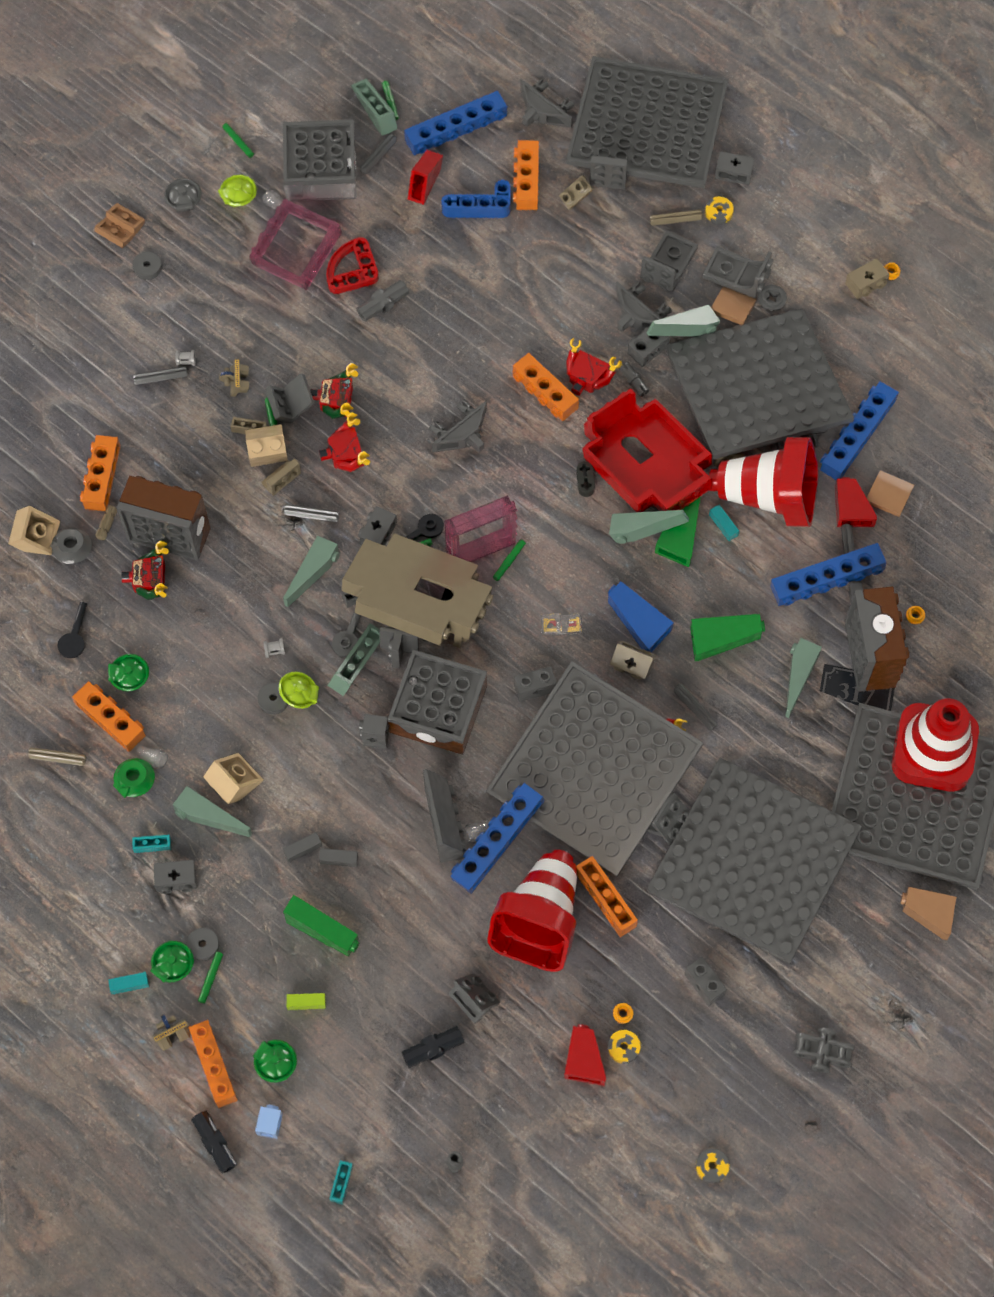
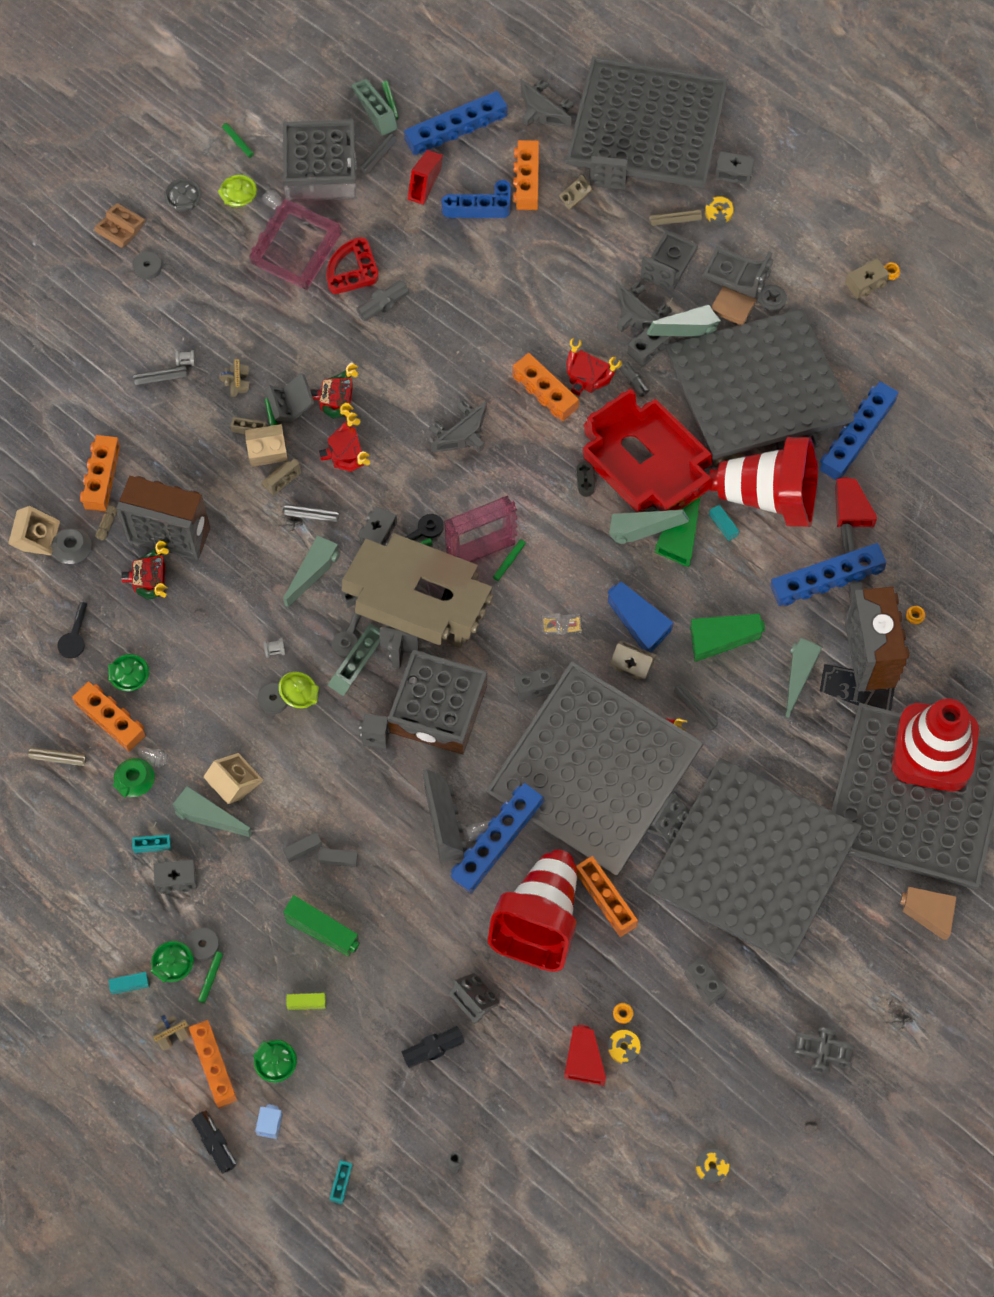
(889, 493): medium nougat slope -> none

